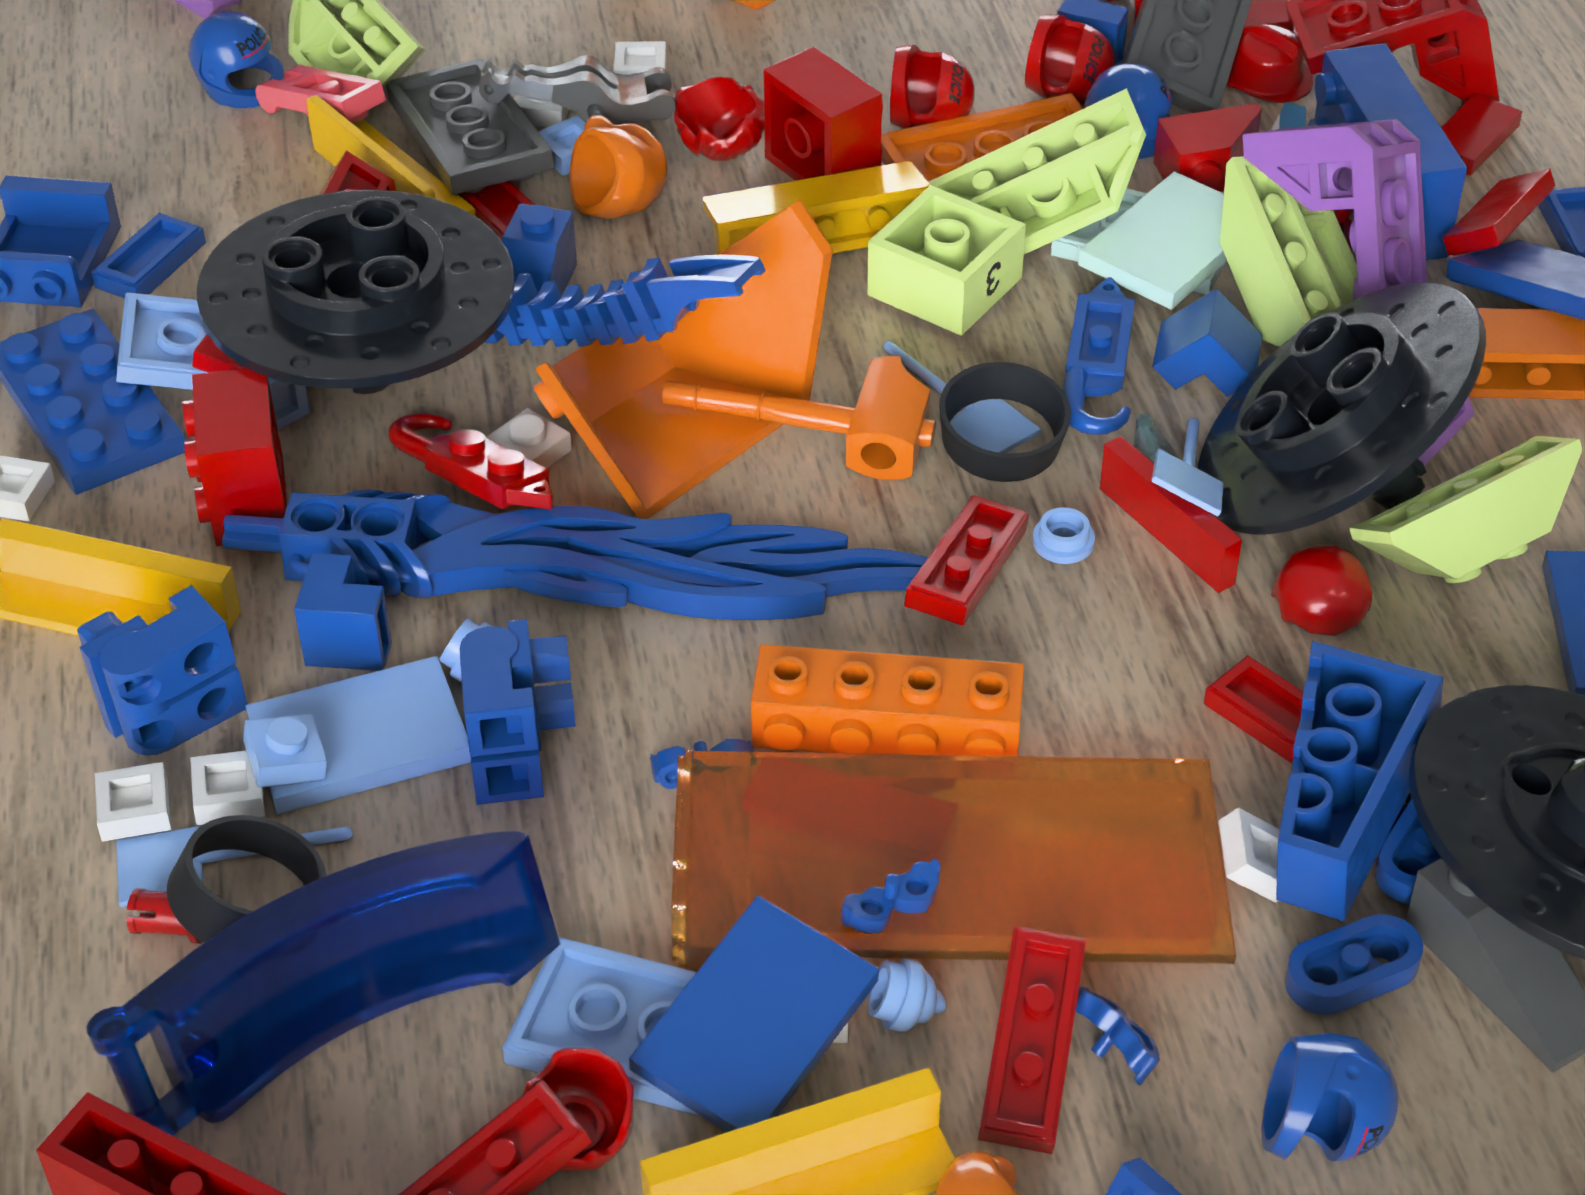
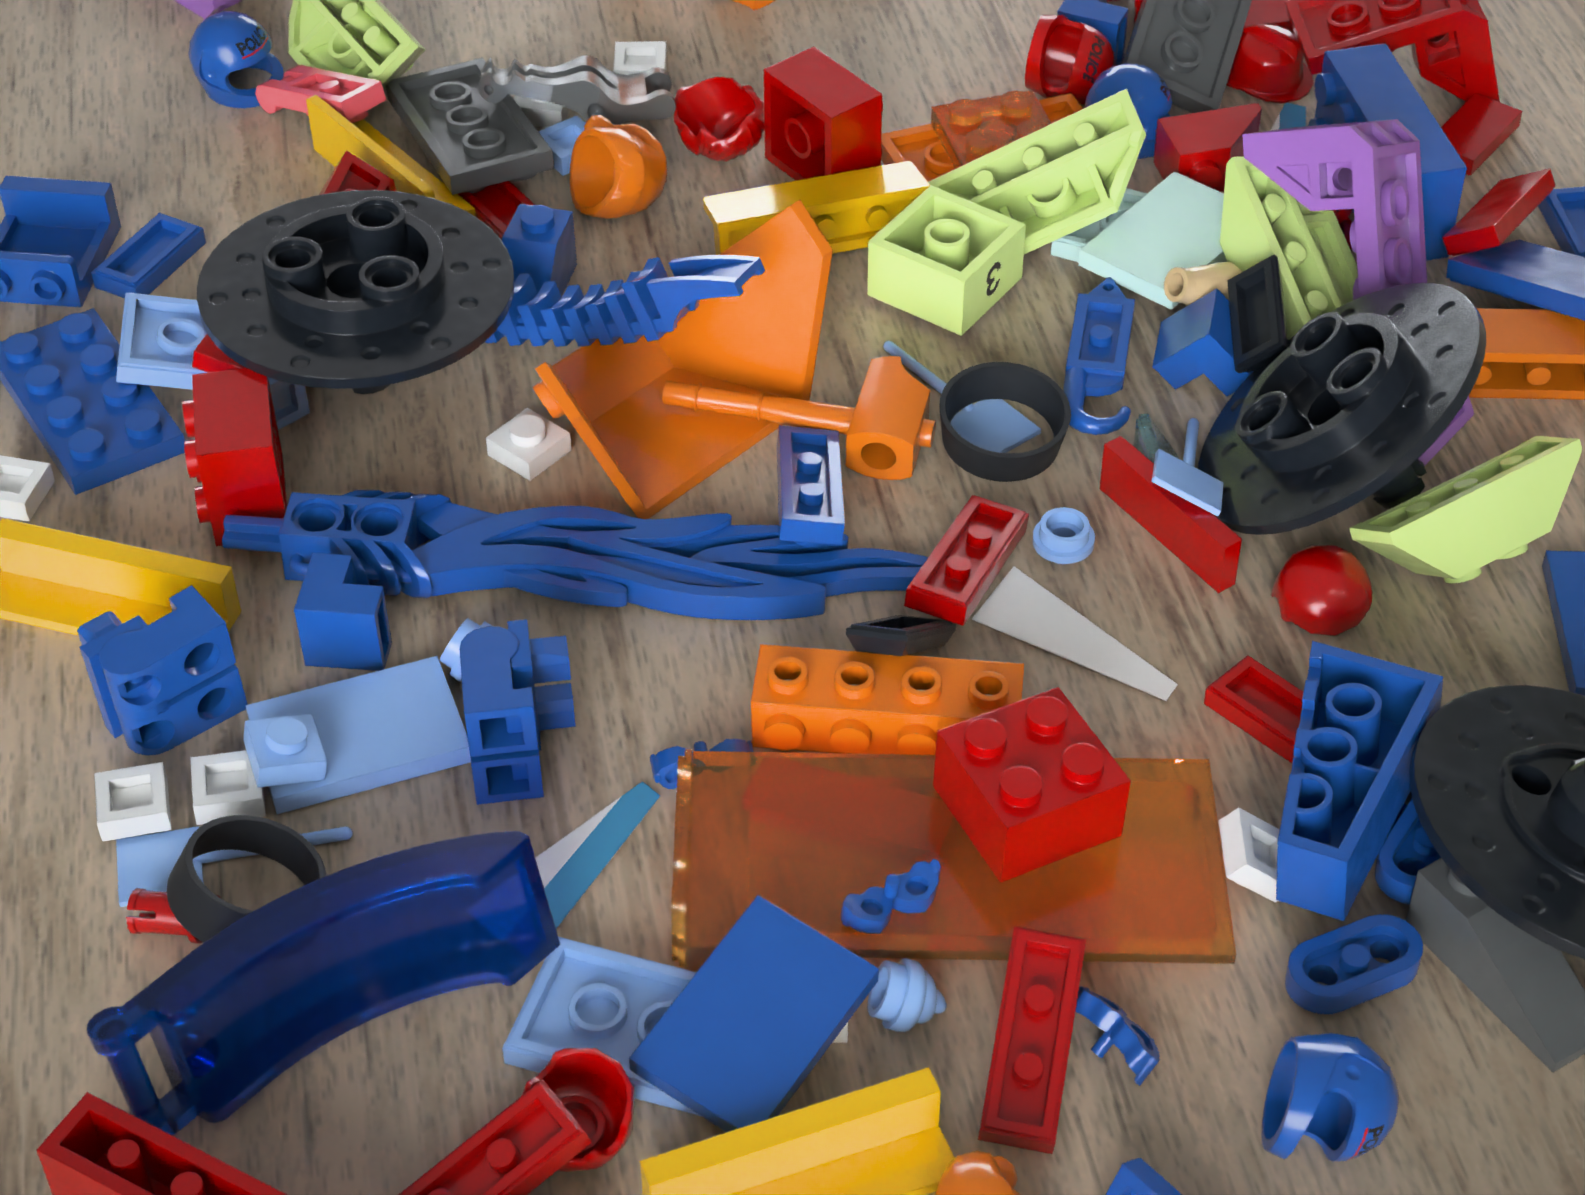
(474, 462): red plate -> none
(580, 856): none -> dark azure sticker
(809, 486): none -> blue plate
(900, 635): none -> black tile
(928, 87): red helmet -> none
(986, 124): none -> clear orange plate
(1030, 783): none -> red brick
(1041, 619): none -> white sticker
(1192, 283): none -> tan cone
(1257, 315): none -> black tile

